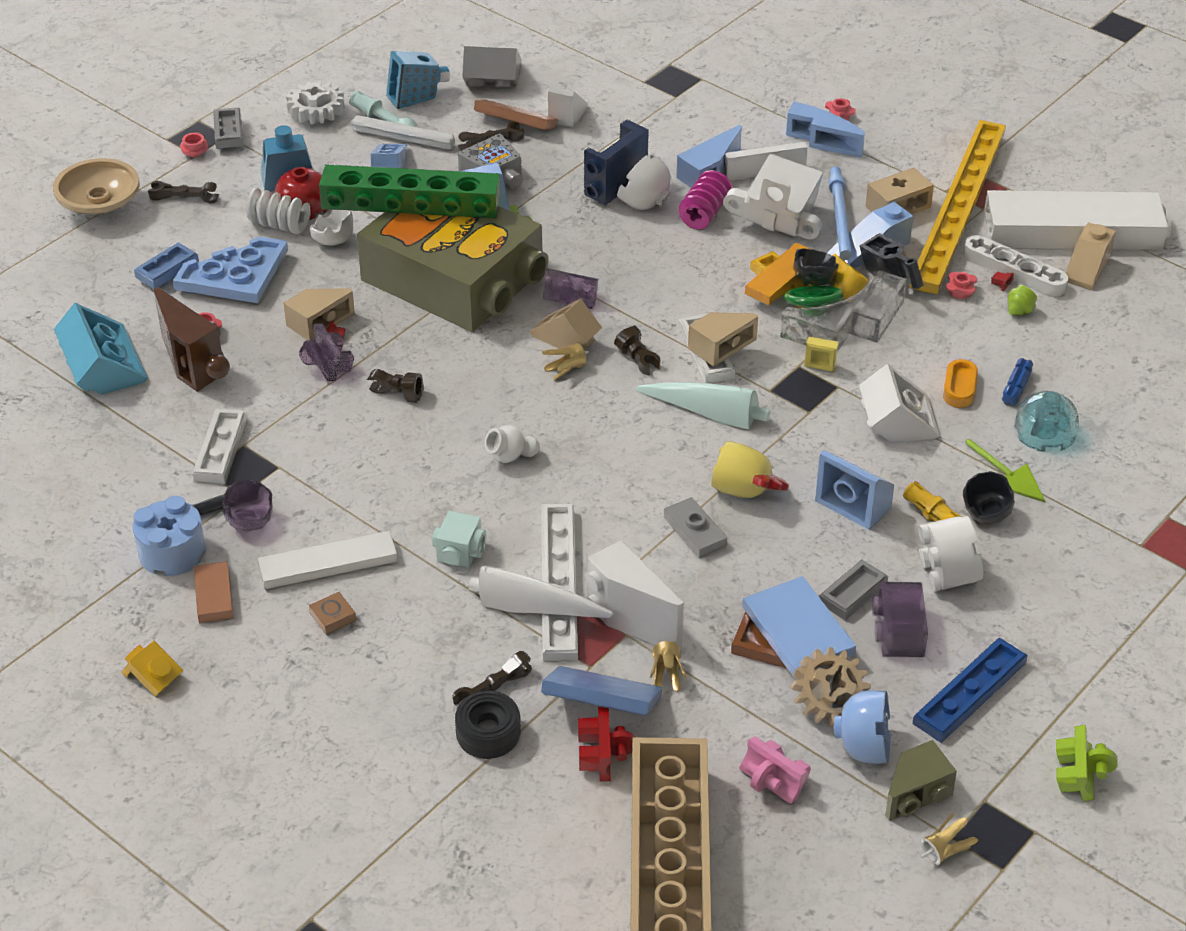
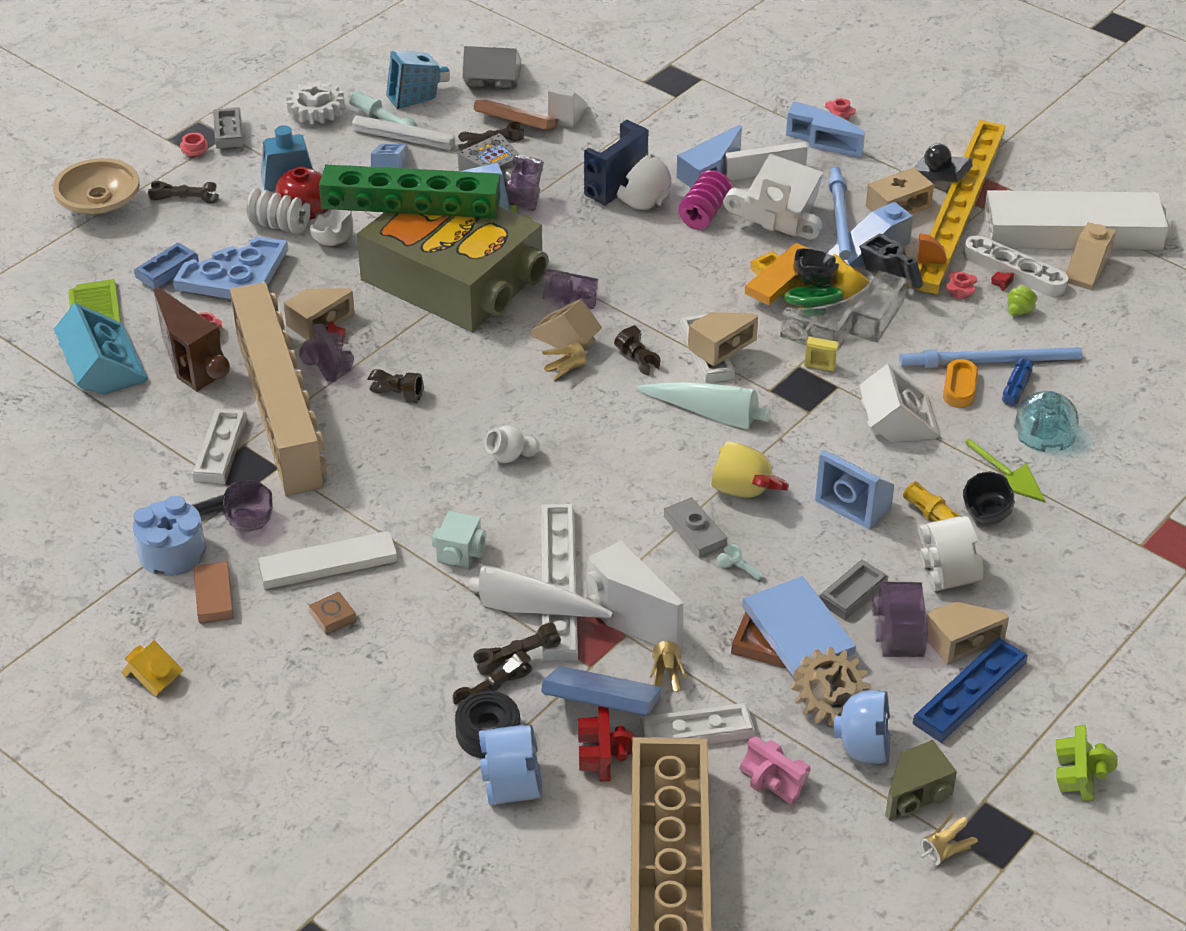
(97, 296): none -> lime window
(278, 389): none -> tan brick
(510, 764): none -> light blue brick
(525, 182): none -> clear purple hips
(546, 637): none -> dark brown piece
(713, 723): none -> white tile
(736, 559): none -> light aqua hand
(930, 250): none -> orange tile
(933, 358): none -> light blue bar
(941, 166): none -> black tile
(964, 629): none -> tan slope

